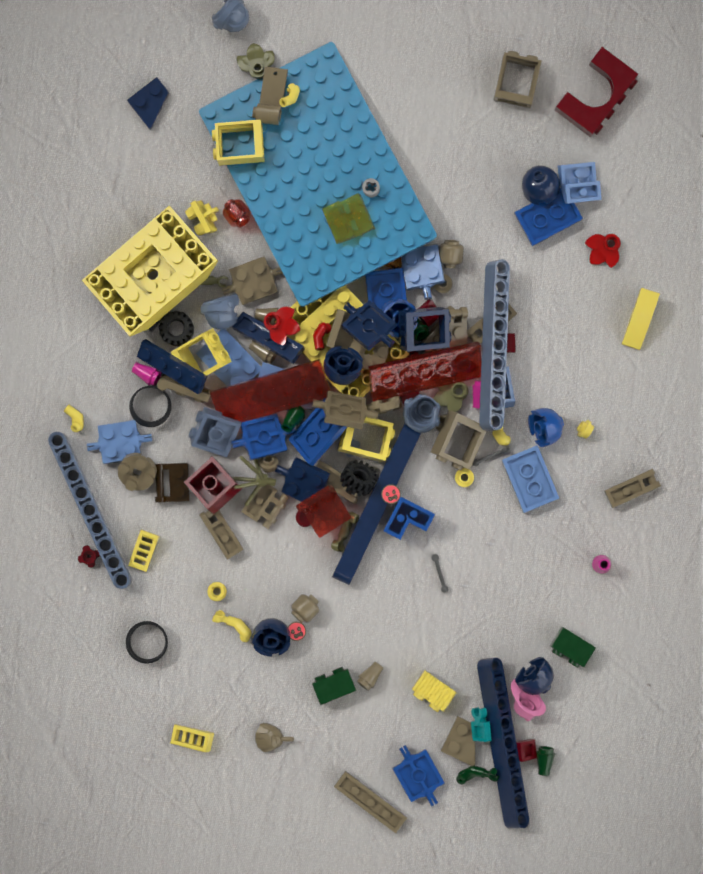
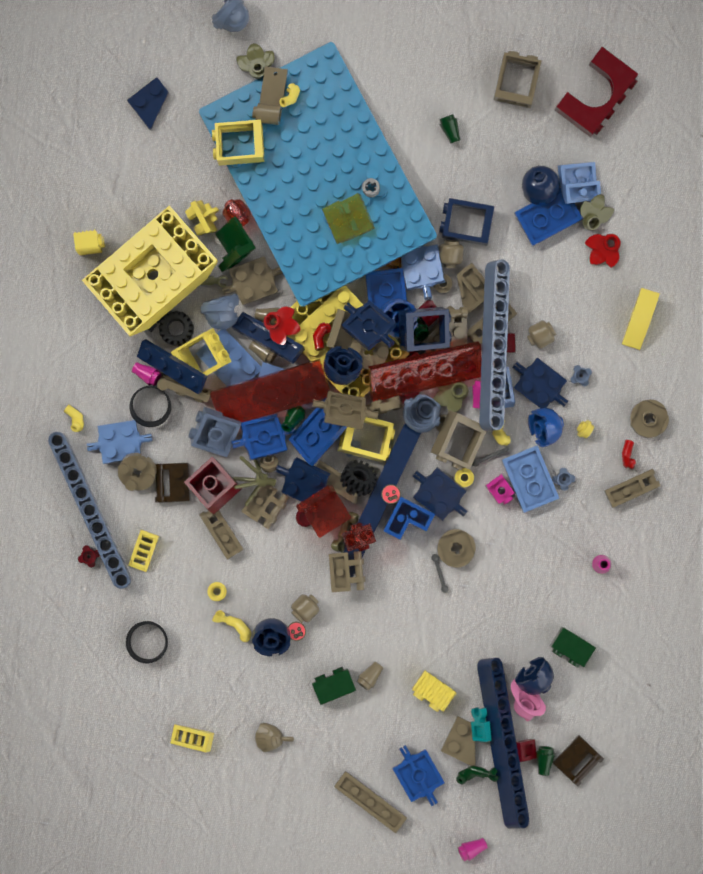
(88, 242): none -> light yellow brick
(235, 242): none -> dark green bracket
(340, 573): none -> dark tan plate
(359, 537): none -> clear red brick
(440, 493): none -> dark blue plate
(444, 226): none -> dark blue window
(446, 543): none -> dark tan plate
(450, 128): none -> dark green cone
(471, 287): none -> dark tan wing
(471, 849): none -> dark pink cone
(493, 489): none -> dark pink brick
(540, 384): none -> dark blue plate
(541, 334): none -> dark tan head
(563, 484): none -> sand blue plate
(573, 755): none -> dark brown plate
(585, 372): none -> sand blue plate
(596, 211): none -> olive plate
(626, 454): none -> red arm
(659, 414): none -> dark tan plate

